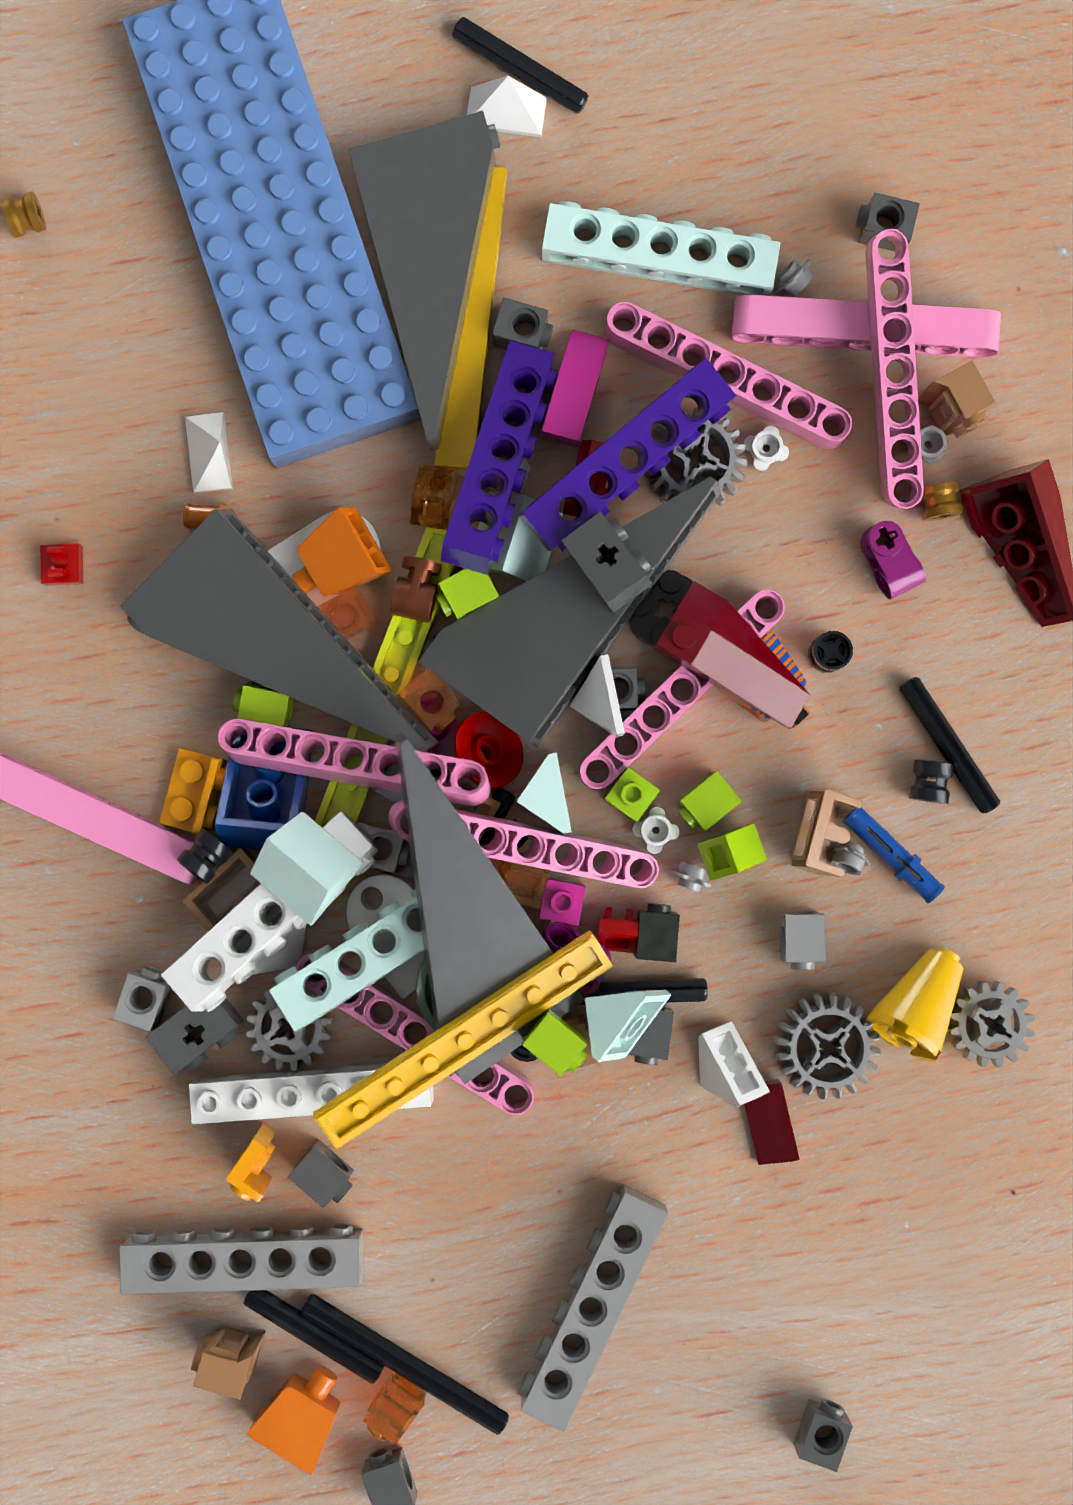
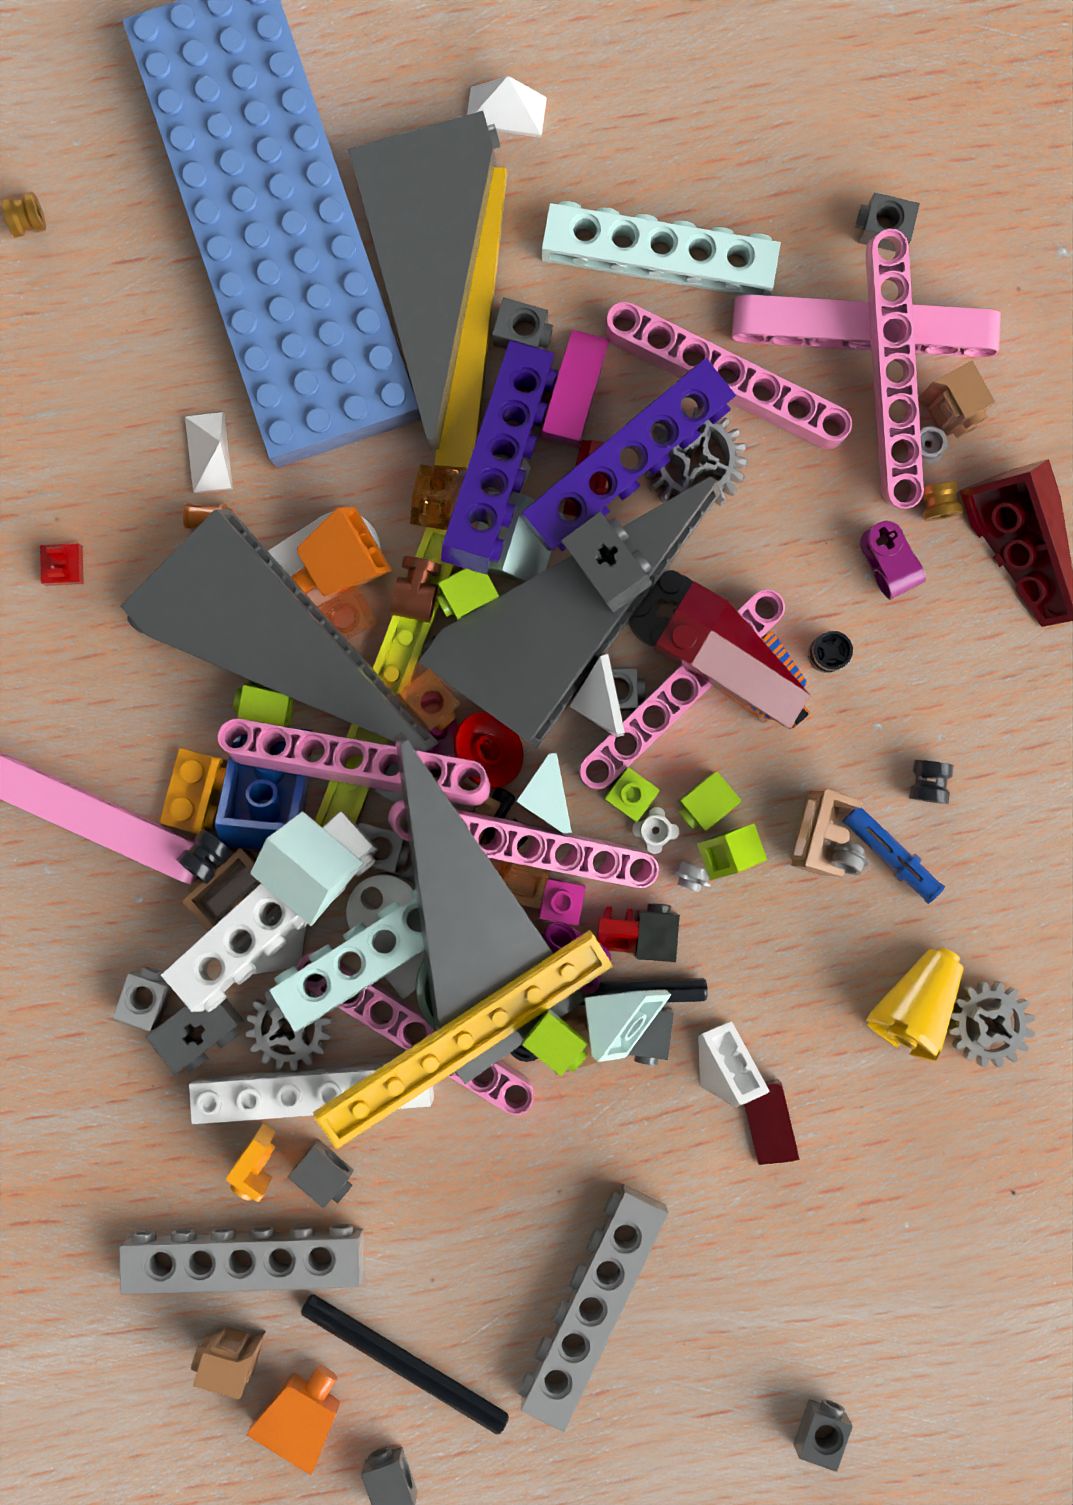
(293, 1322): black axle -> none
(394, 1408): clear orange brick -> none
(520, 65): black axle -> none
(769, 437): white plate -> none
(795, 277): light grey plate -> none
(802, 939): light grey brick -> none
(852, 1068): light grey gear -> none
(950, 745): black axle -> none

